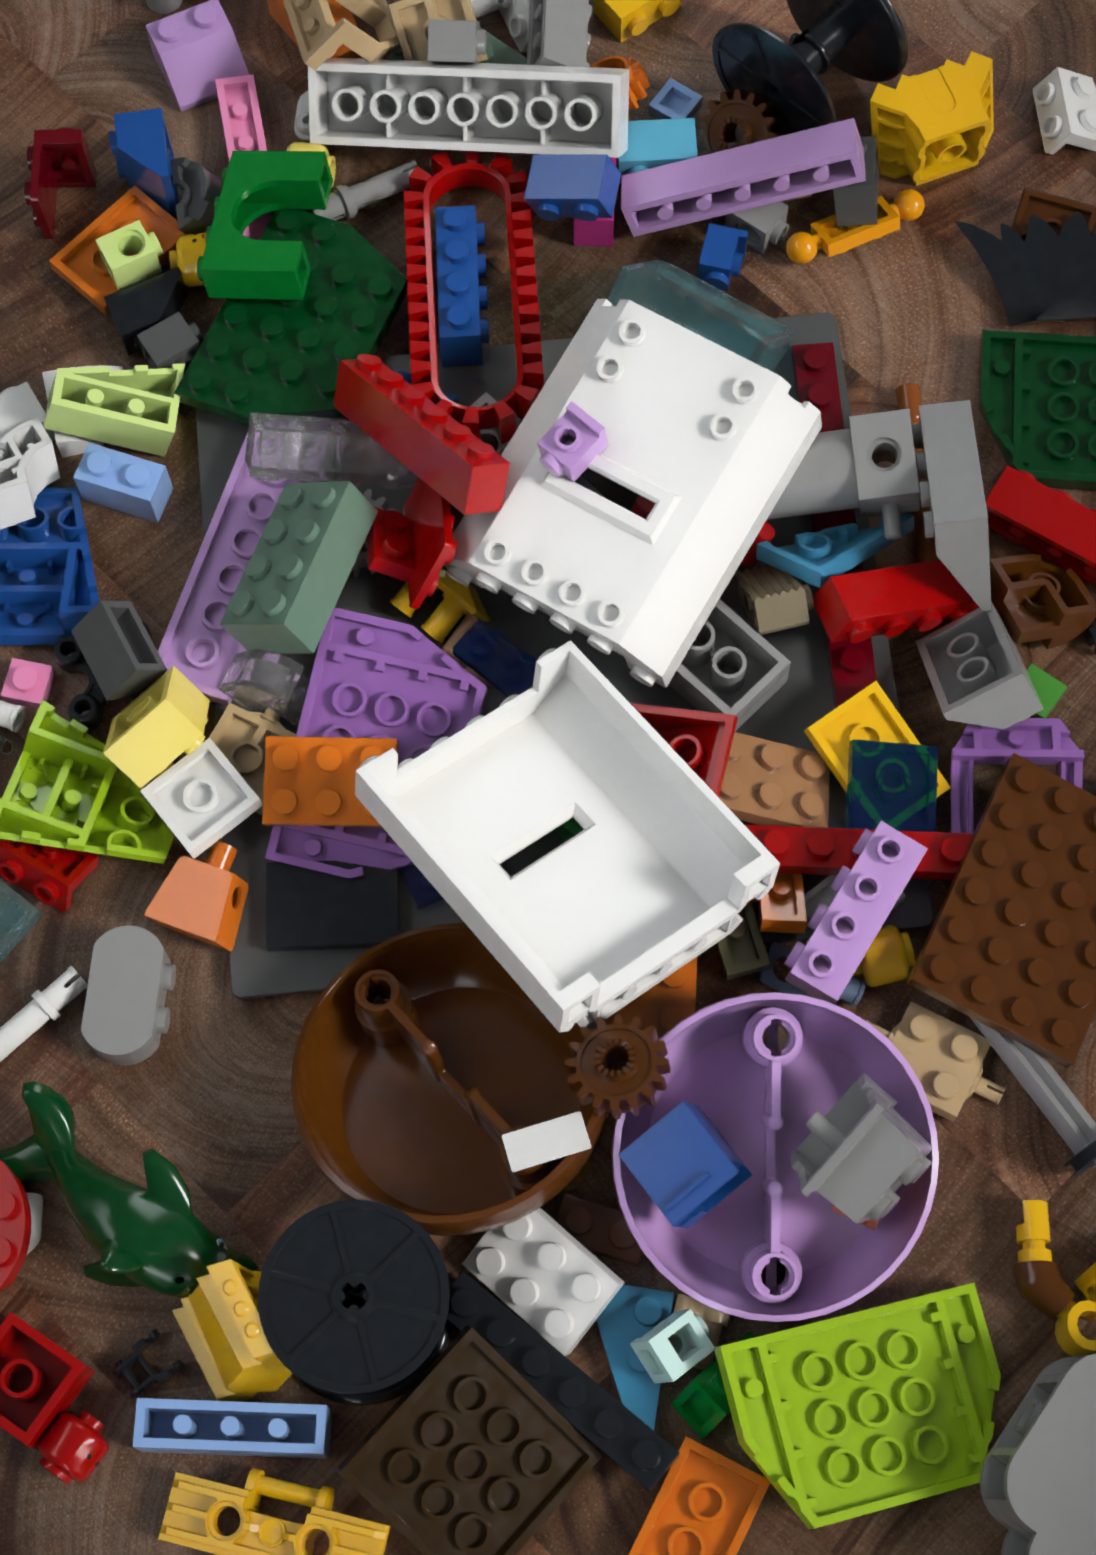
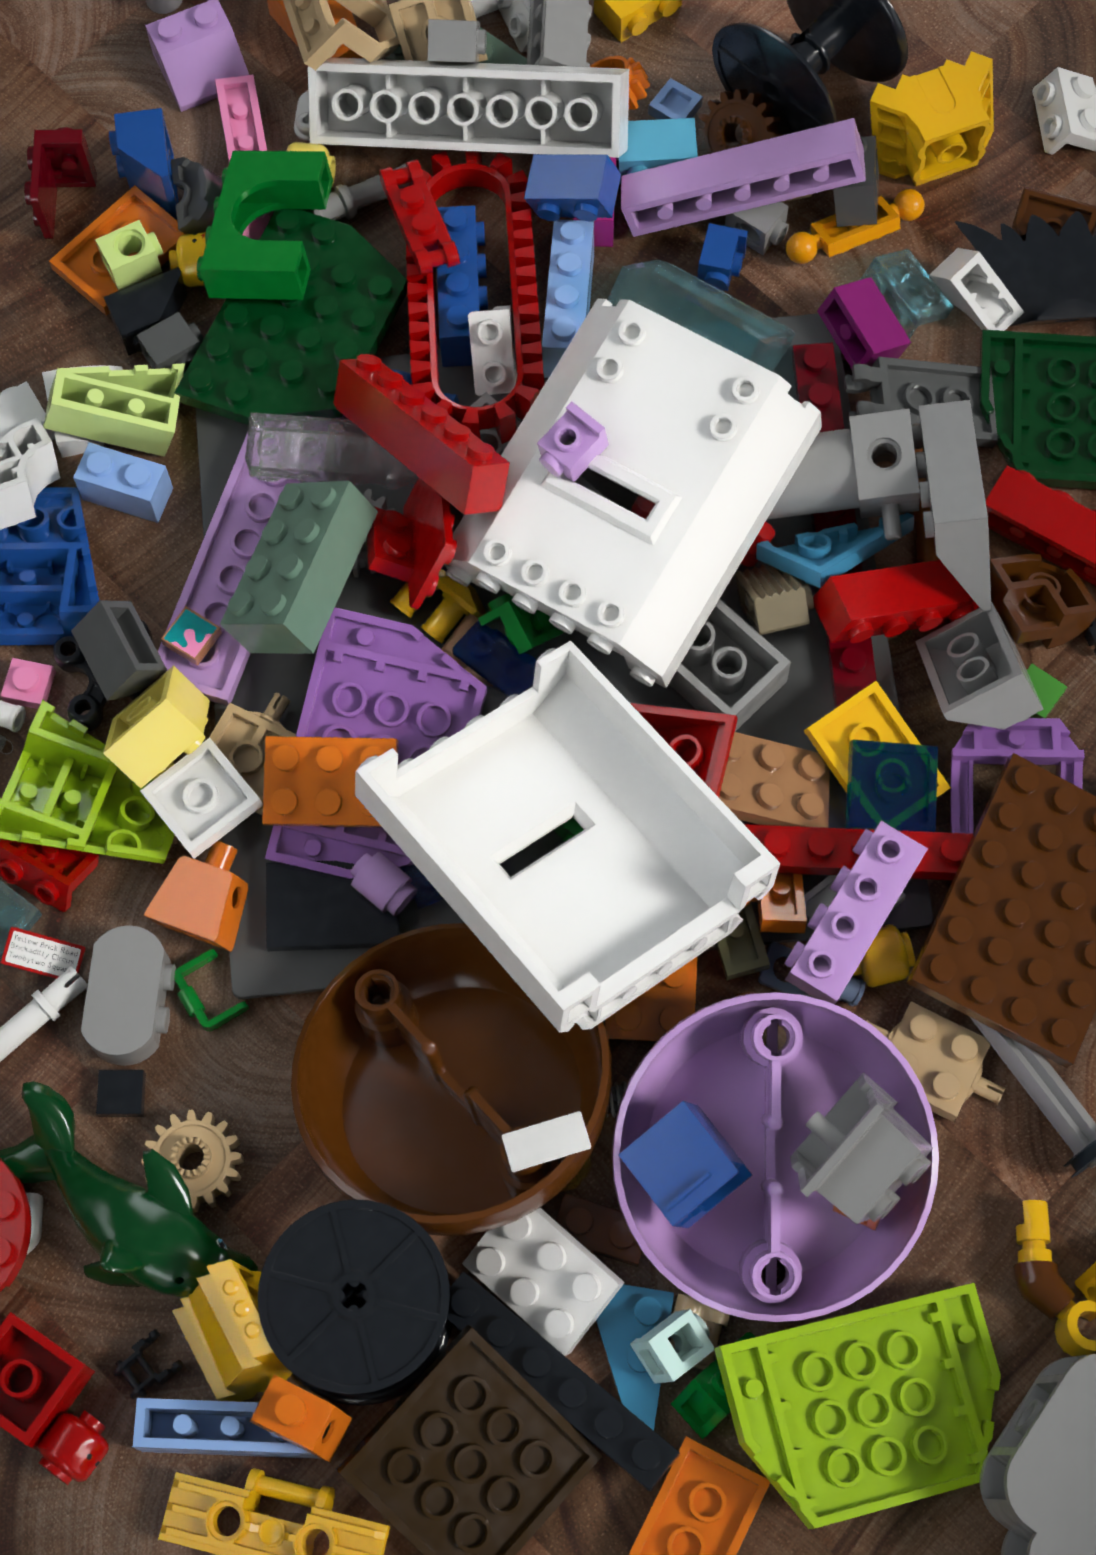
(41, 953): none -> white sticker
(121, 1093): none -> black tile
(191, 636): none -> tile
(193, 1003): none -> green piece
(219, 1159): none -> tan gear
(267, 680): clear brick -> none
(301, 1418): none -> orange torso
(382, 883): none -> lavender brick
(419, 218): none -> red plate
(493, 350): none -> white bracket
(521, 627): none -> green bracket
(567, 287): none -> light blue brick
(623, 1089): reddish brown gear -> none
(863, 323): none -> magenta brick
(908, 290): none -> clear light blue bracket
(911, 383): none -> dark grey tile
(976, 290): none -> white arch

